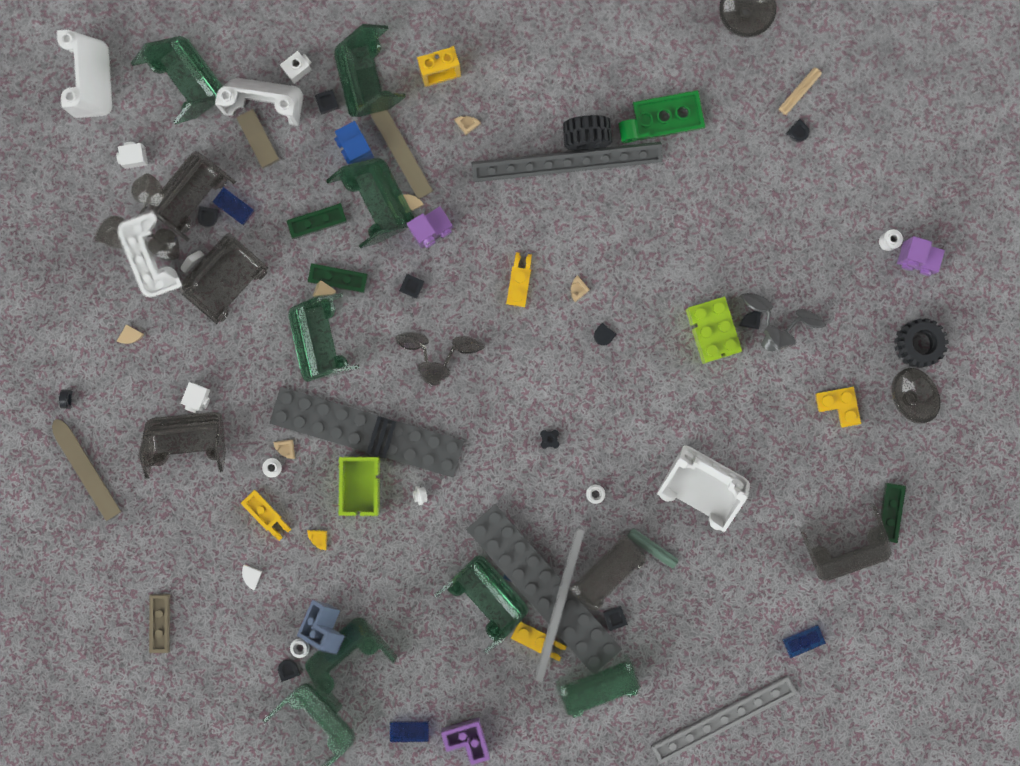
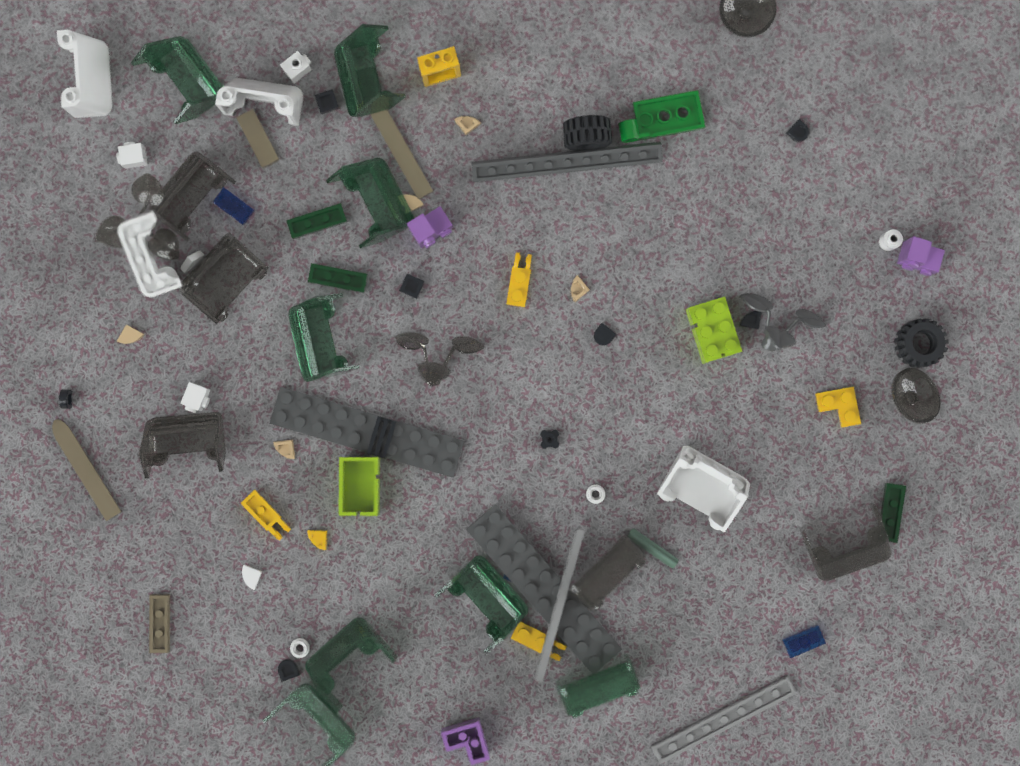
(207, 216): black tile -> none
(278, 467): white plate -> none
(318, 627): sand blue brick -> none
(323, 289): tan tile -> none
(354, 144): blue brick -> none
(409, 731): clear blue plate -> none
(420, 495): white plate -> none
(615, 618): black plate -> none
(800, 91): tan axle -> none

